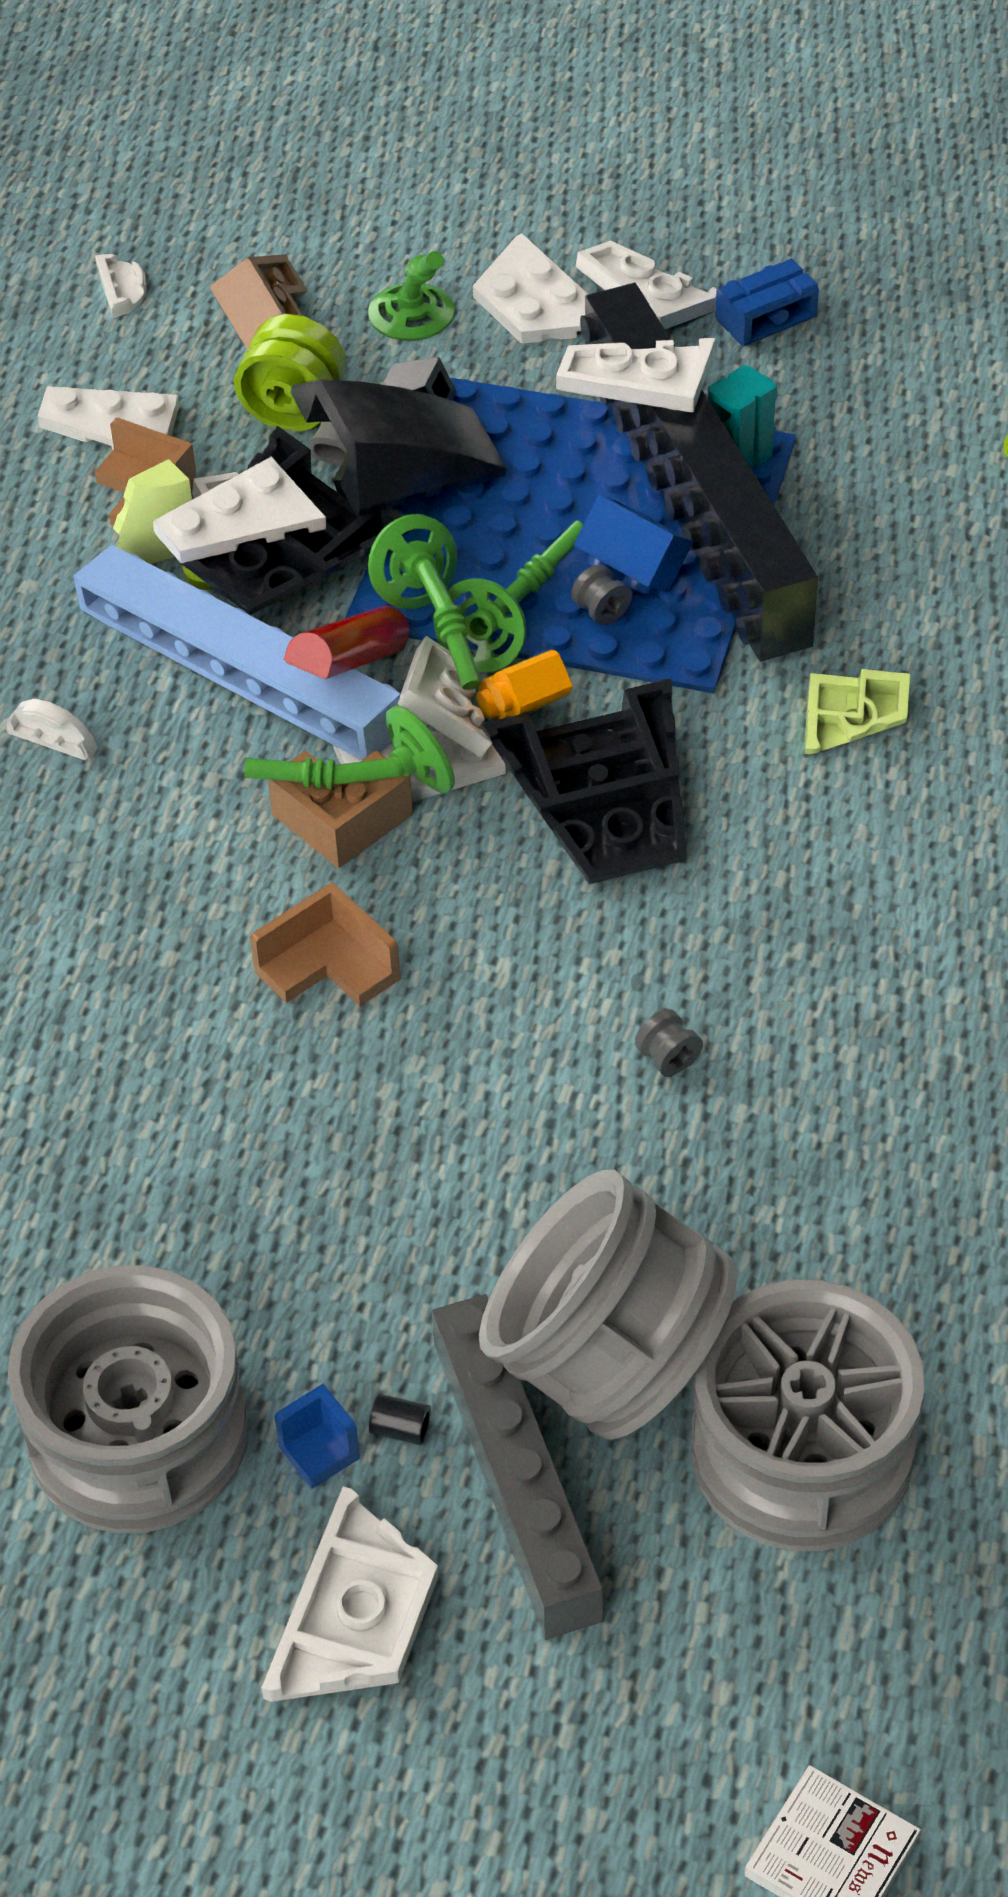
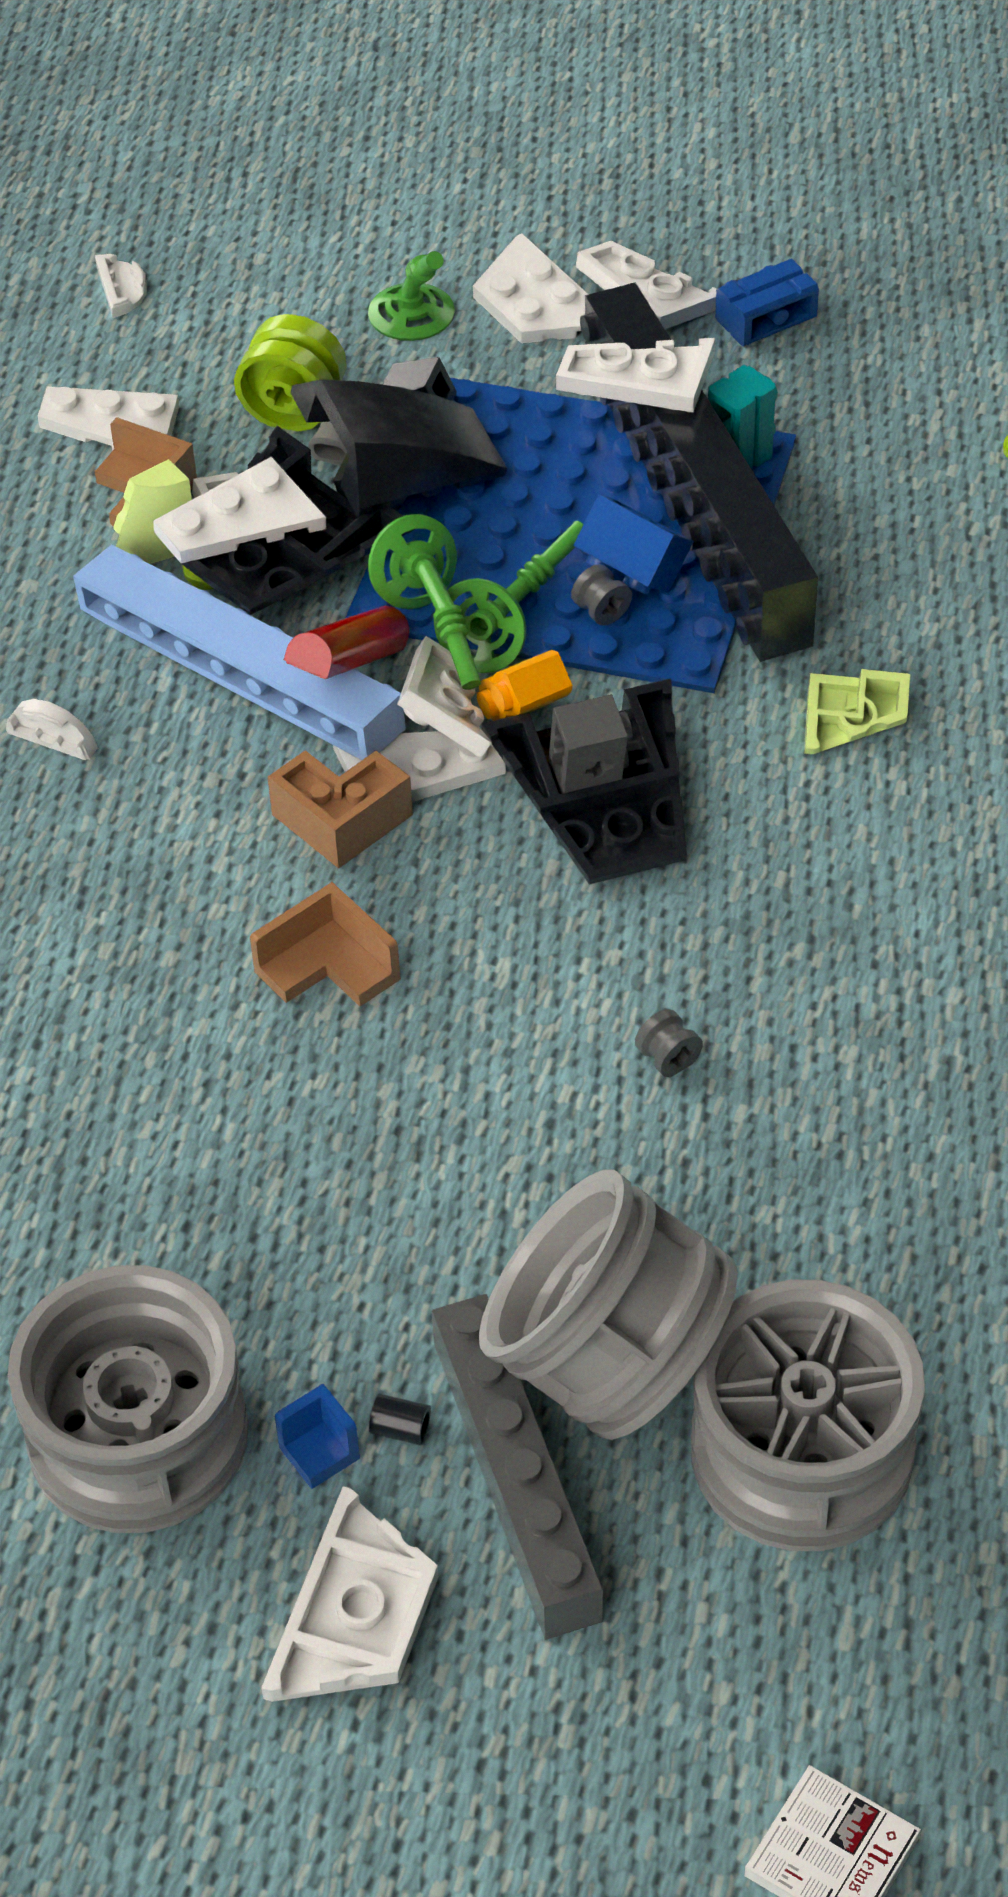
(258, 290): panel -> none
(412, 754): bright green dish -> none
(588, 743): none -> dark grey brick

